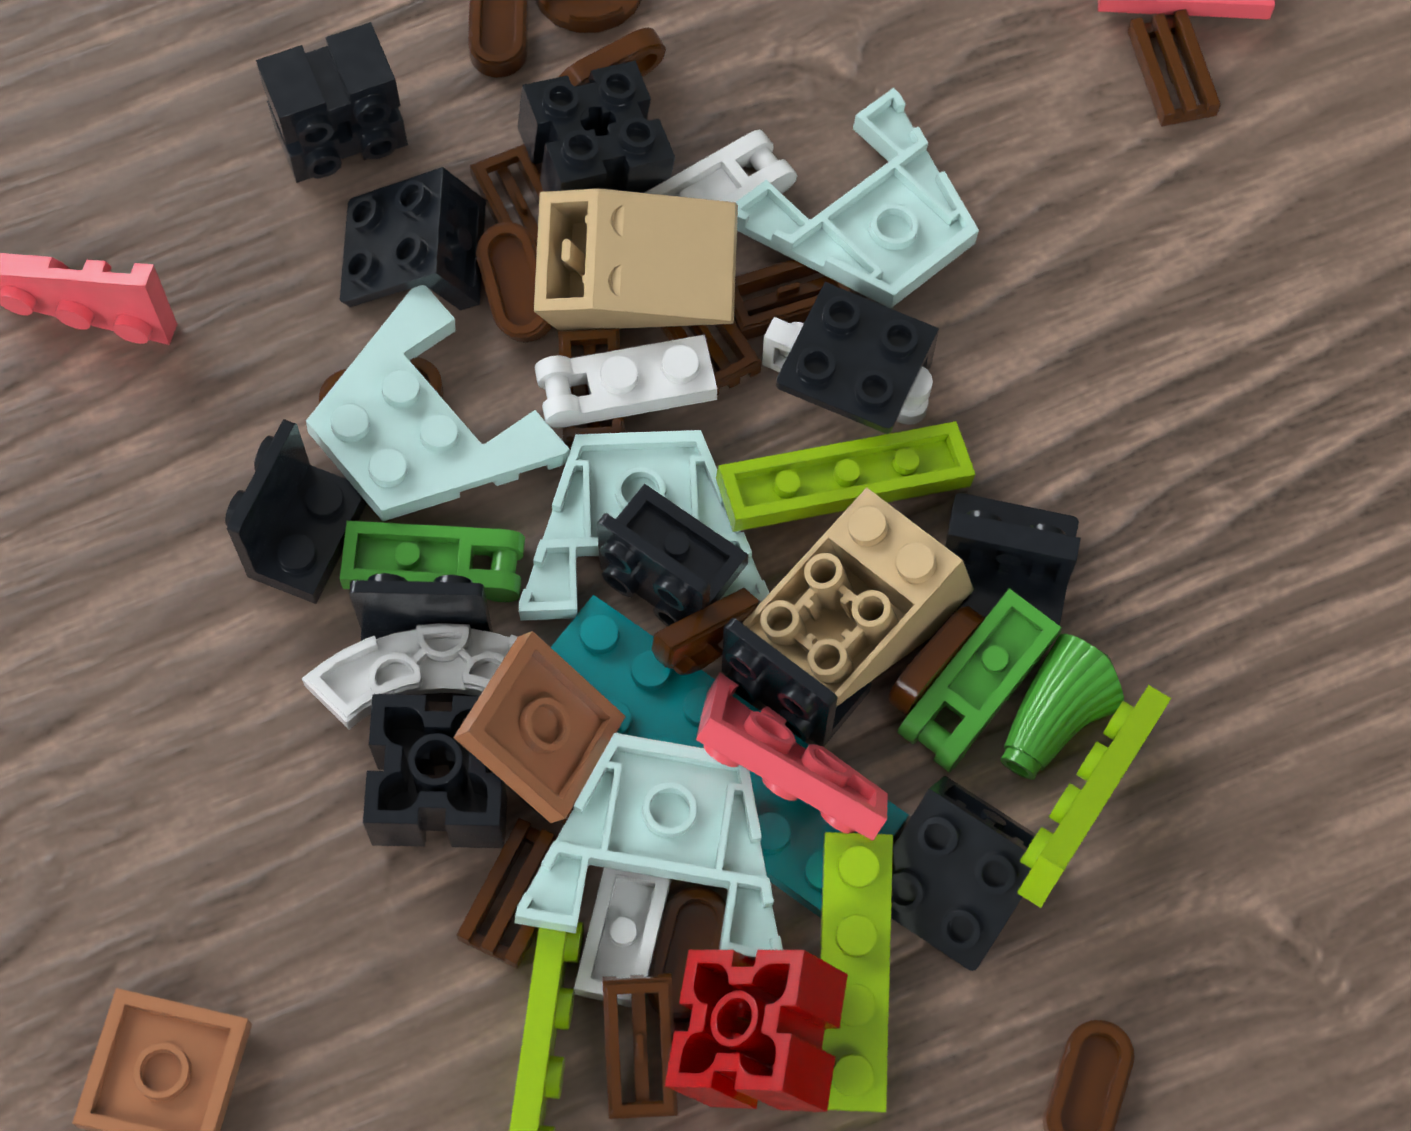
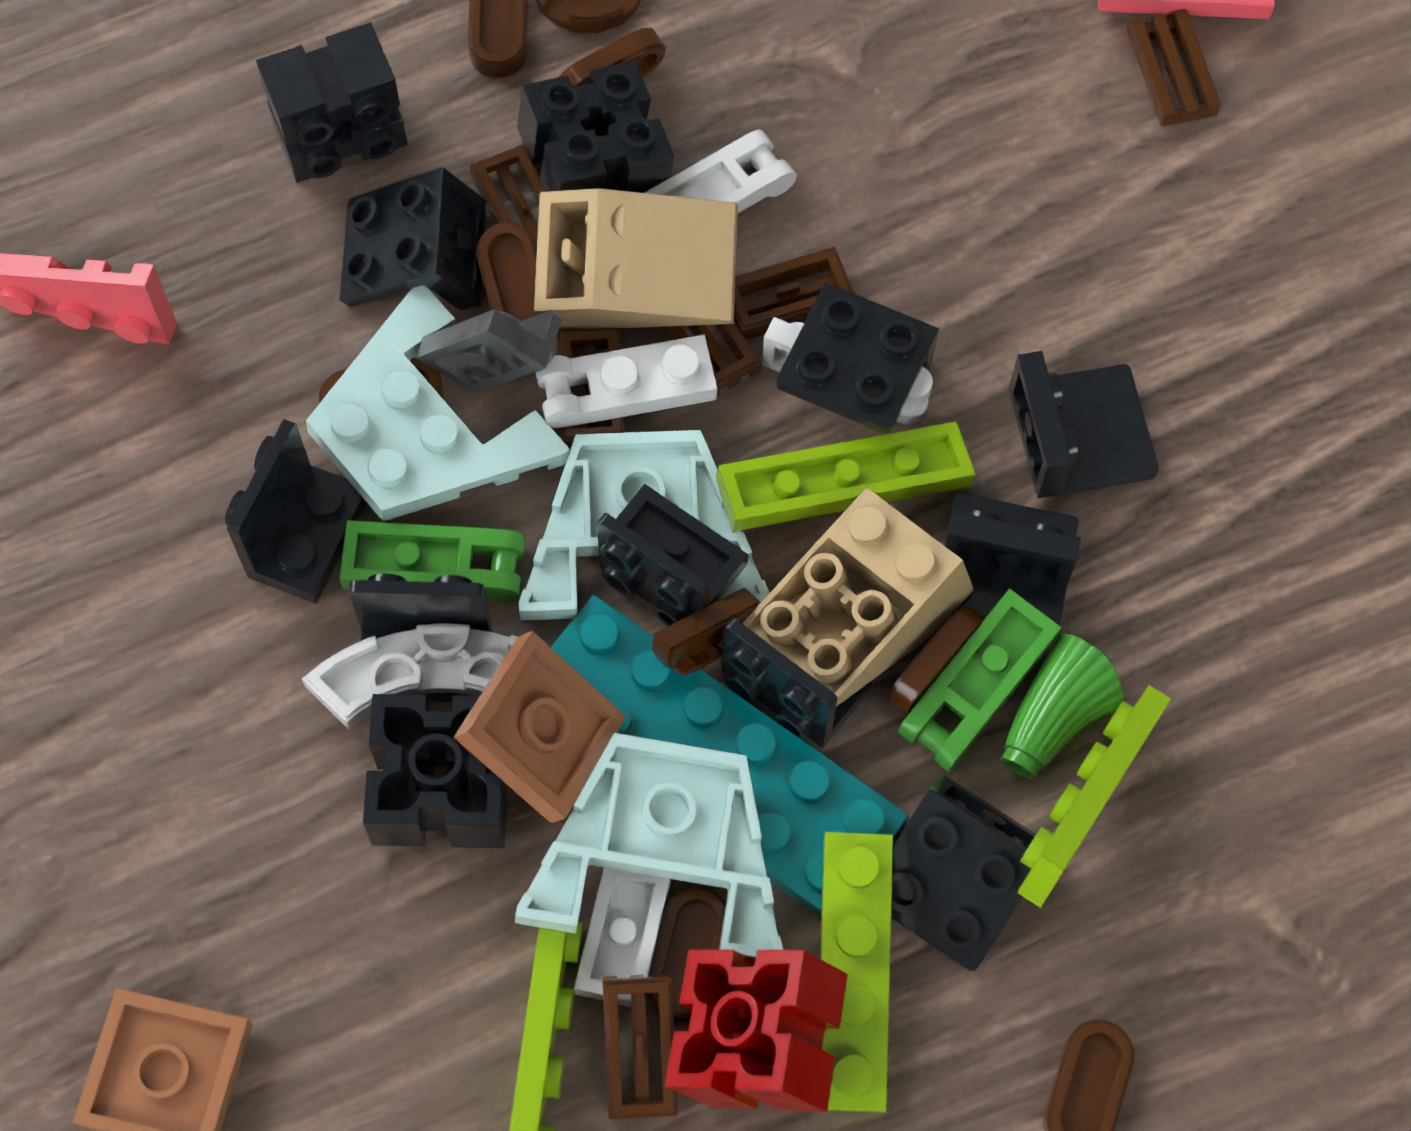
(488, 893): reddish brown tile -> none
(492, 348): none -> flat silver bracket
(769, 749): coral wing -> none
(885, 230): light aqua wing -> none
(1080, 427): none -> black bracket

